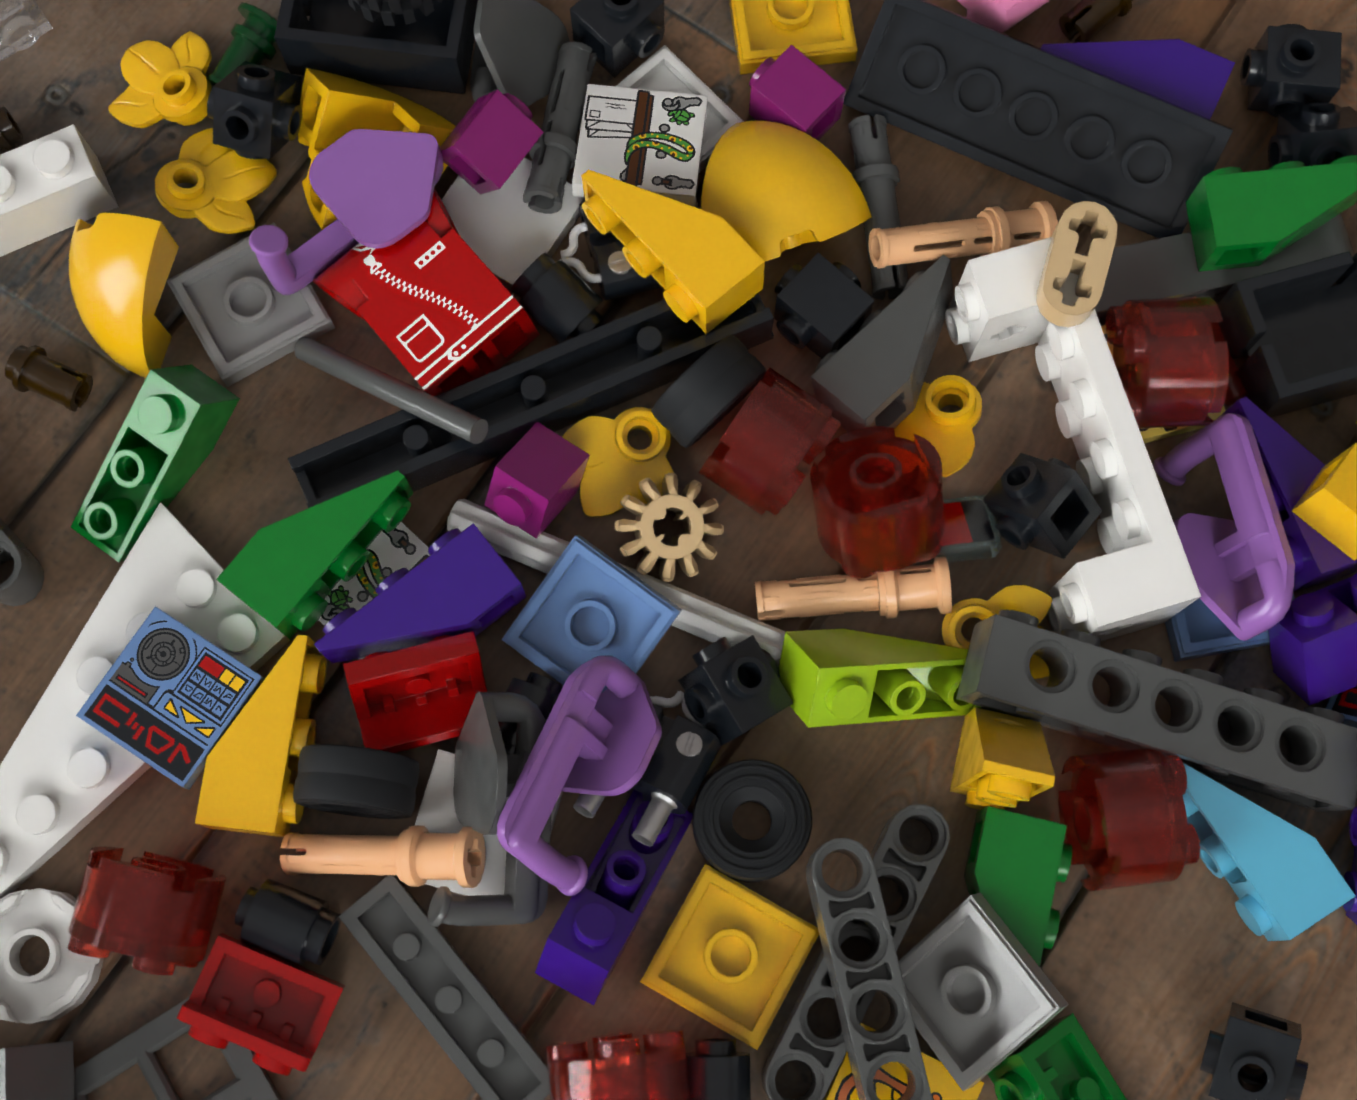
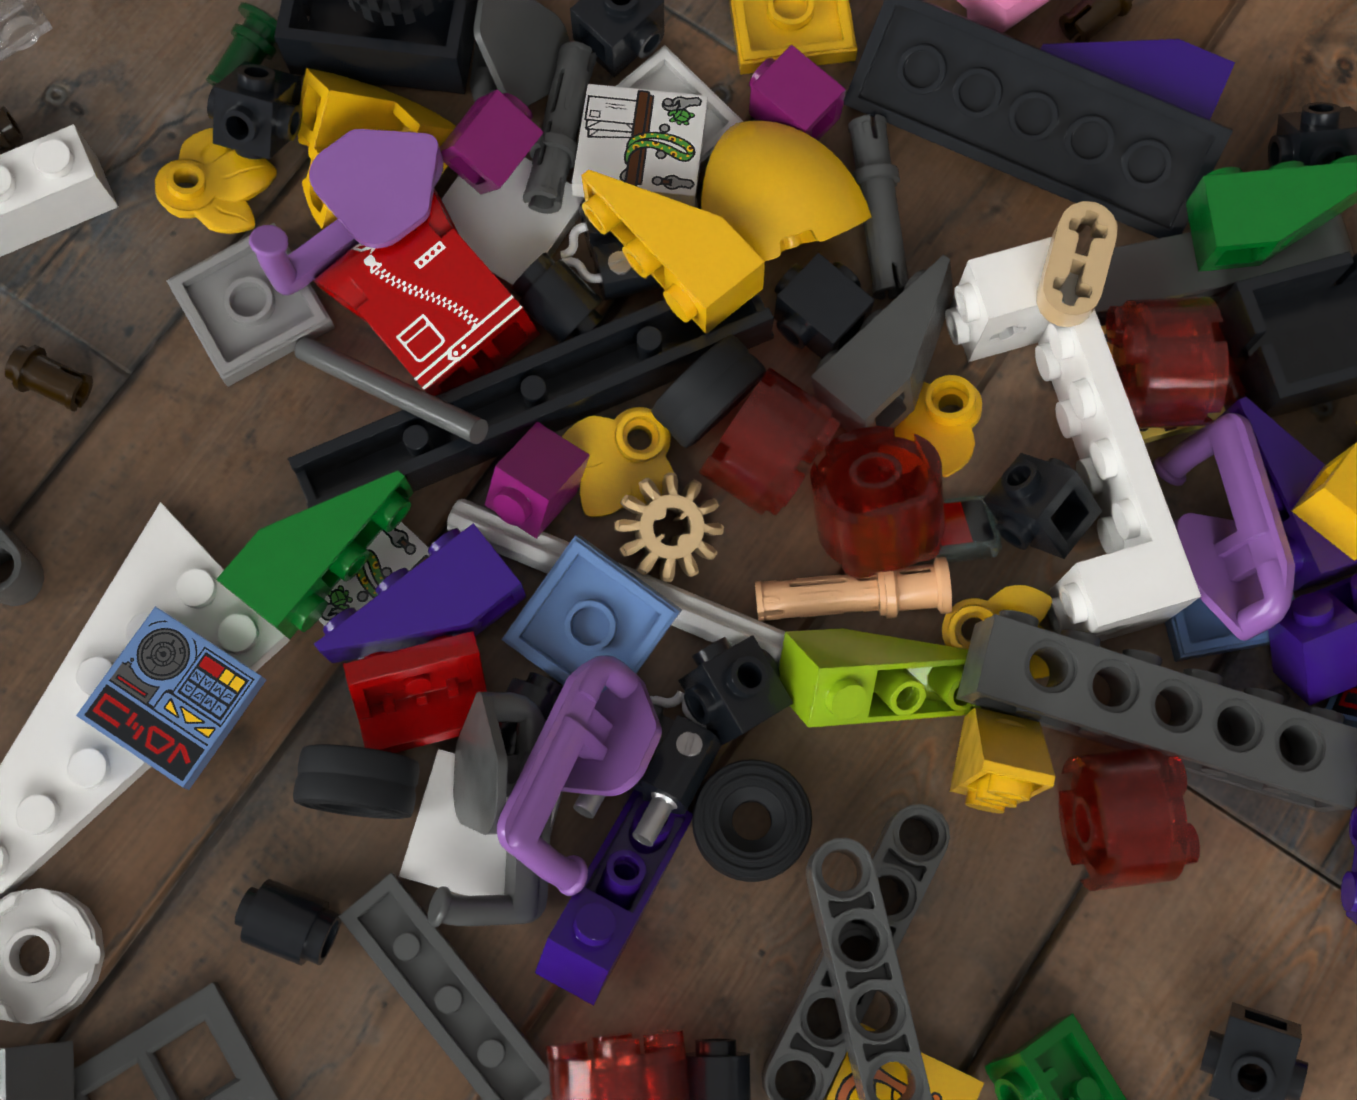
(117, 283): yellow brick -> none
(145, 909): clear red brick -> none
(153, 455): green slope -> none
(164, 83): yellow plate -> none
(256, 760): yellow slope -> none
(260, 1005): red bracket -> none
(411, 856): light nougat pin -> none
(730, 956): yellow tile -> none
(976, 991): light grey tile -> none
(988, 233): light nougat pin -> none
(1016, 869): green slope -> none
(1271, 865): medium azure slope -> none
(1292, 69): black brick -> none

